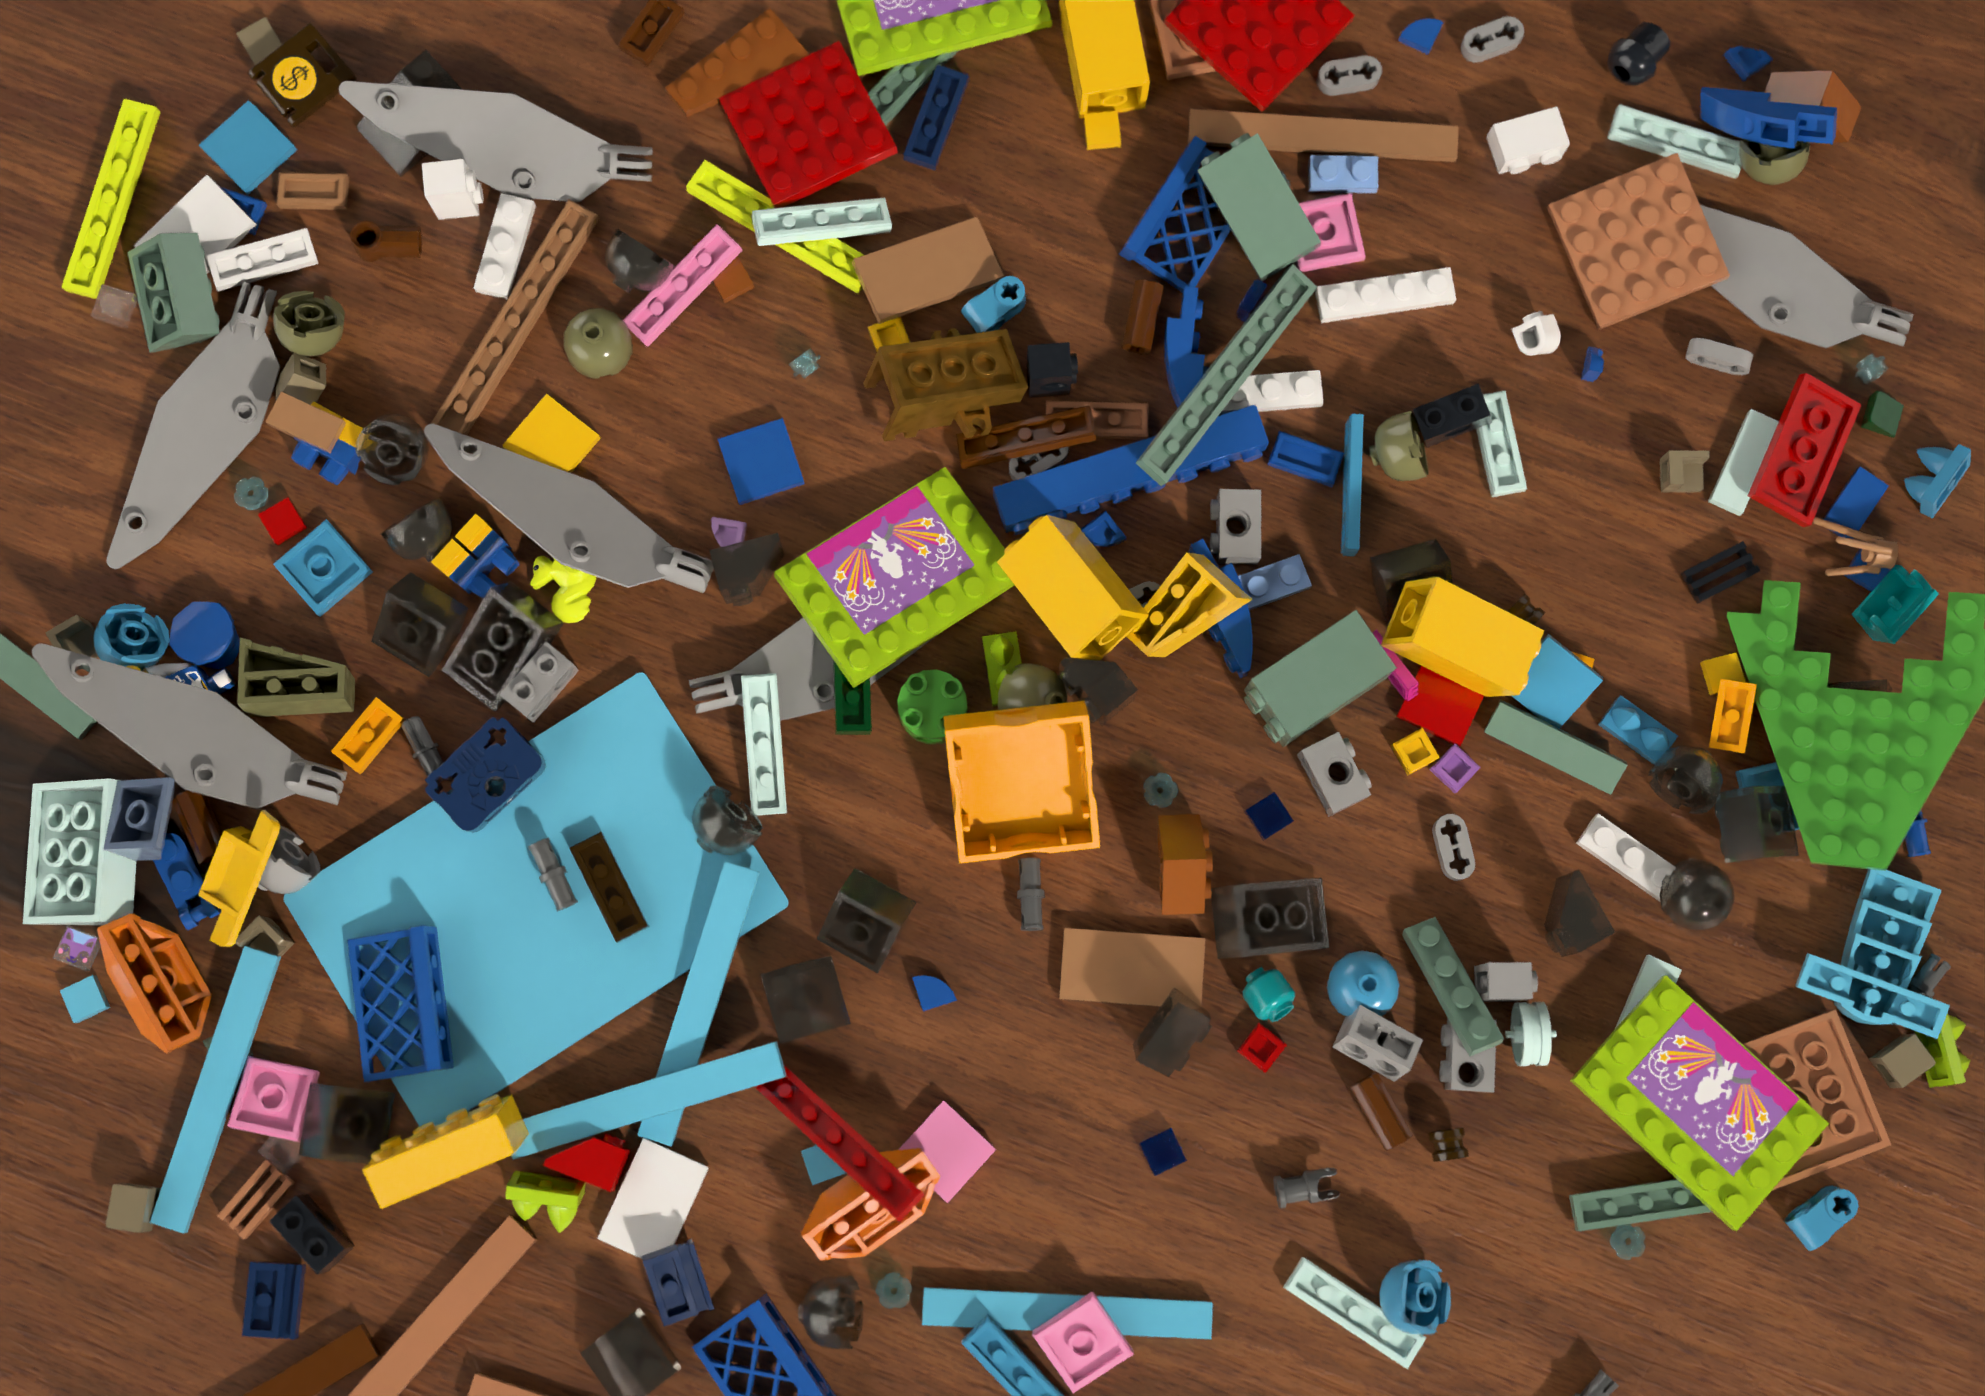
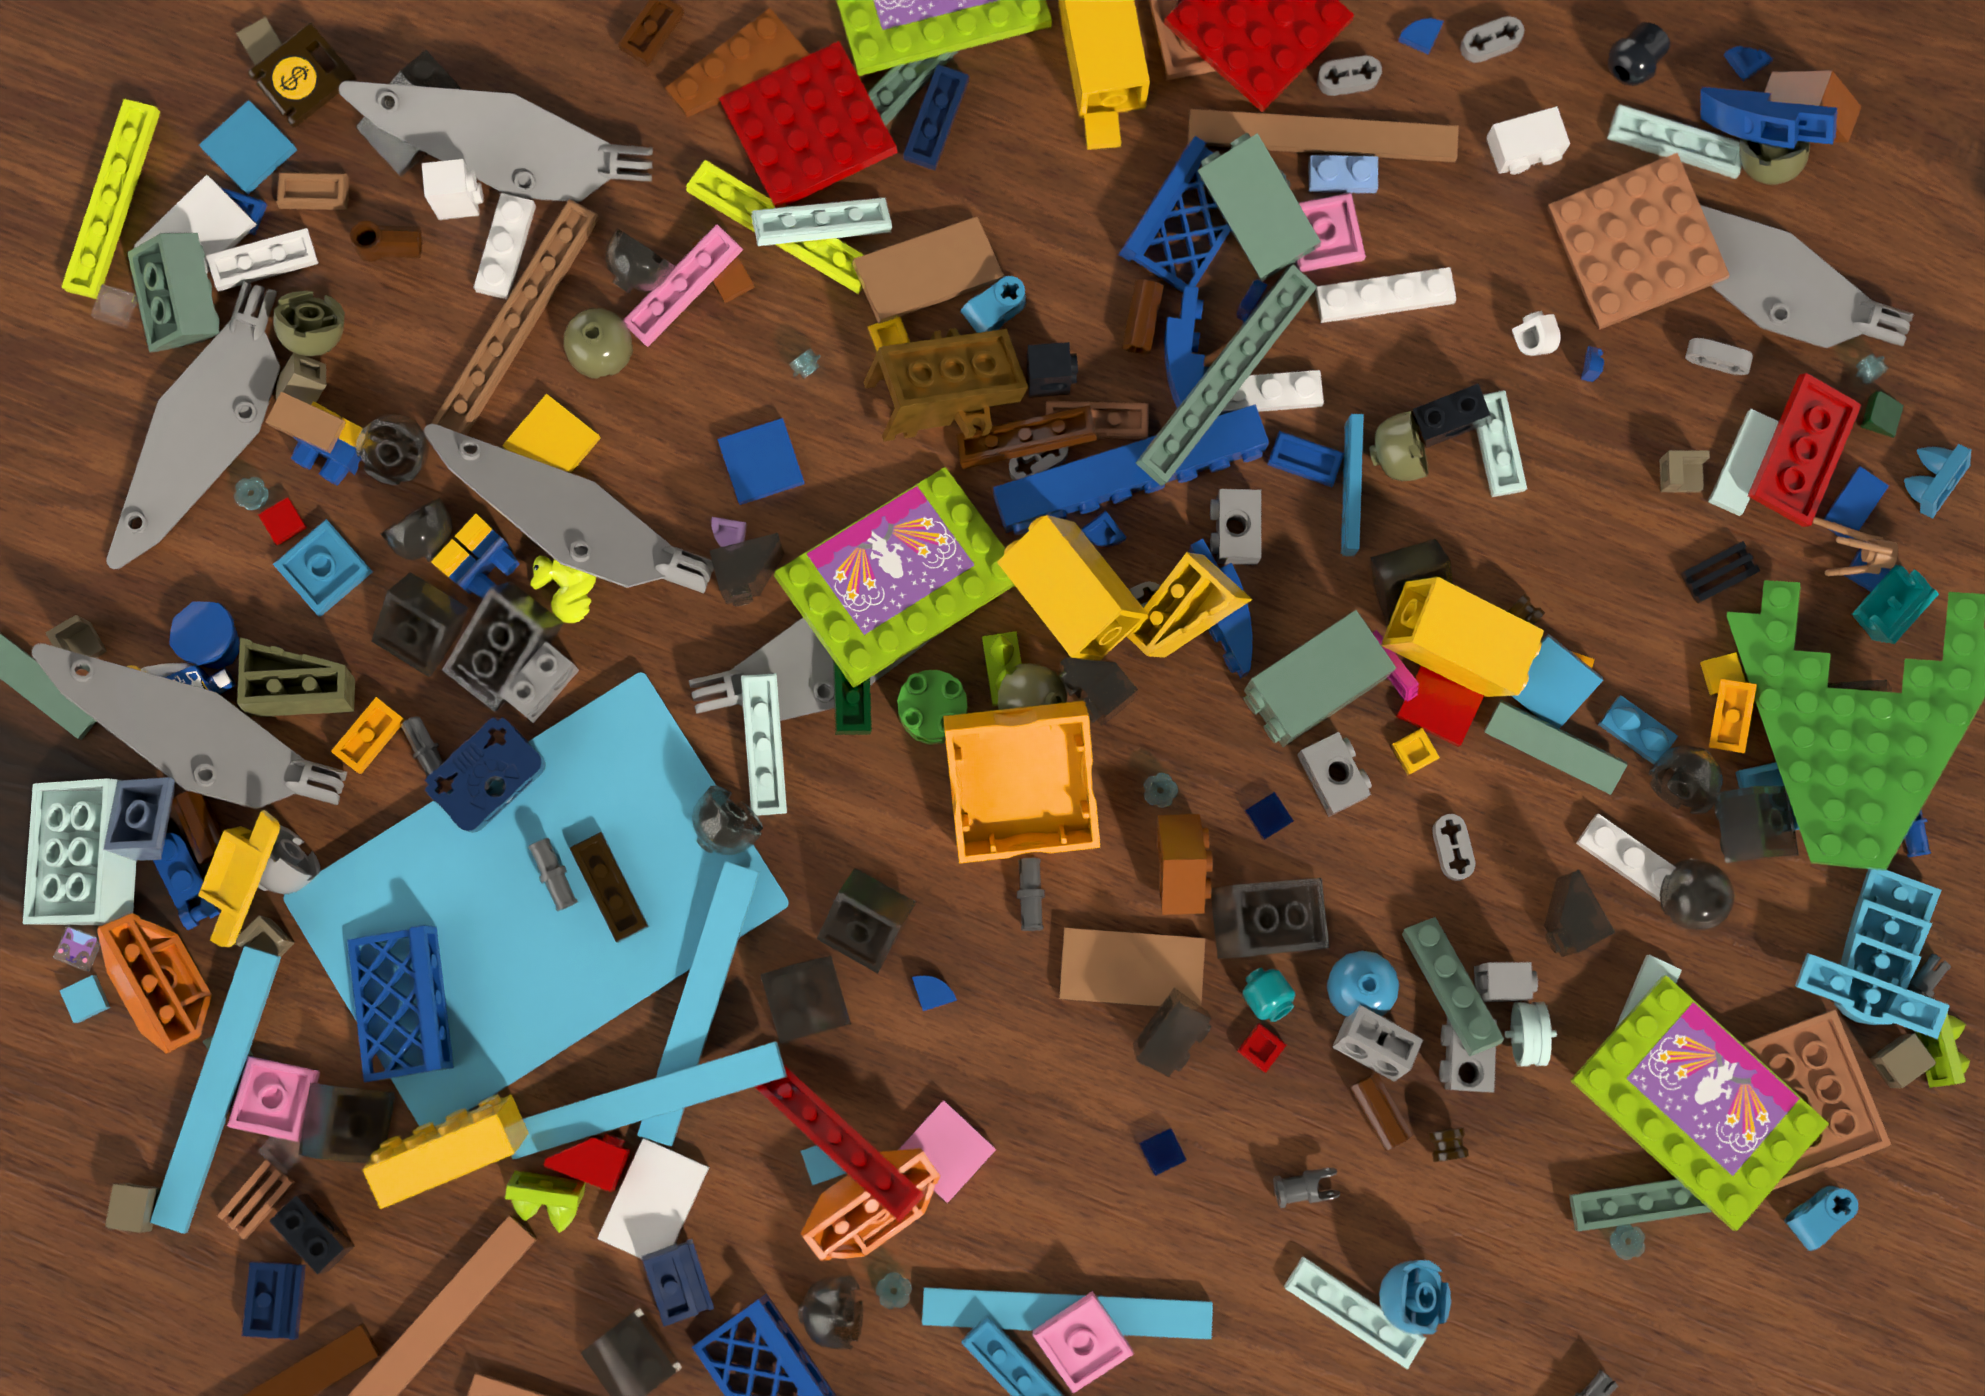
(130, 636): dark azure cylinder -> none
(1275, 581): light blue plate -> none
(1454, 768): medium lavender tile -> none

